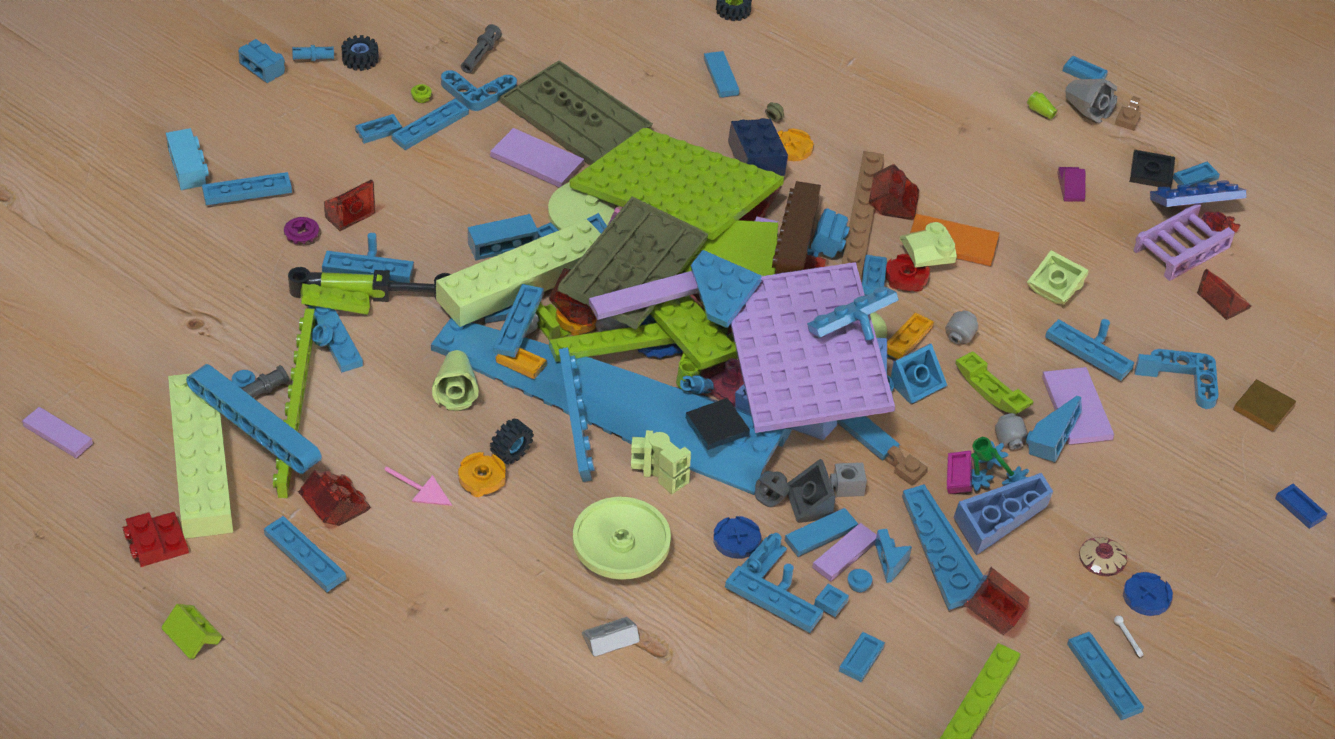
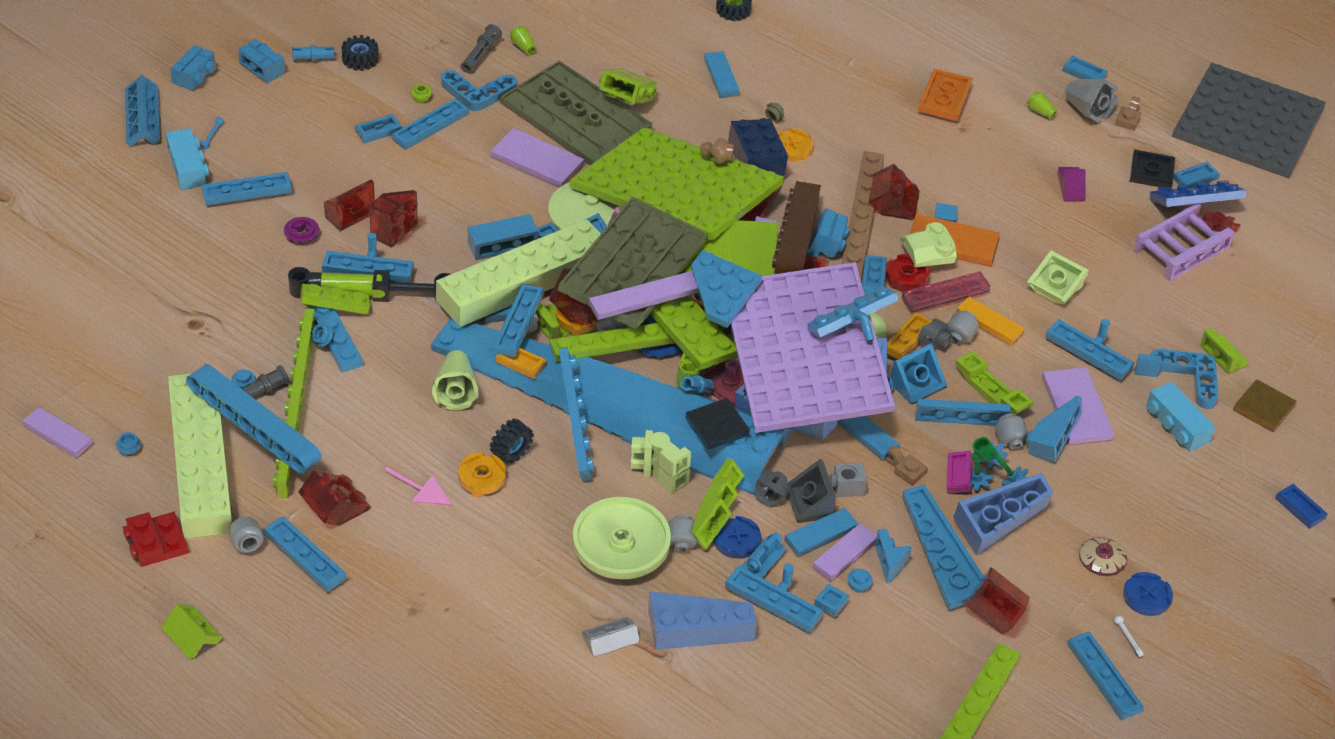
(128, 443): none -> dark azure plate
(146, 106): none -> dark azure fence
(193, 68): none -> dark azure brick
(205, 143): none -> dark azure hinge
(245, 534): none -> light grey head
(393, 216): none -> clear red slope
(521, 37): none -> lime cone
(627, 85): none -> lime brick
(681, 536): none -> light grey head
(699, 621): none -> medium blue wedge
(716, 502): none -> lime slope
(720, 150): none -> medium nougat animal
(861, 657): dark azure tile -> none
(937, 334): none -> dark grey piece
(945, 94): none -> orange plate
(945, 291): none -> clear pink plate
(946, 212): none -> dark azure tile
(960, 412): none -> dark azure plate
(992, 321): none -> light orange tile
(1180, 416): none -> medium azure brick
(1221, 295): clear red slope -> none
(1222, 351): none -> lime panel
(1249, 120): none -> dark grey plate

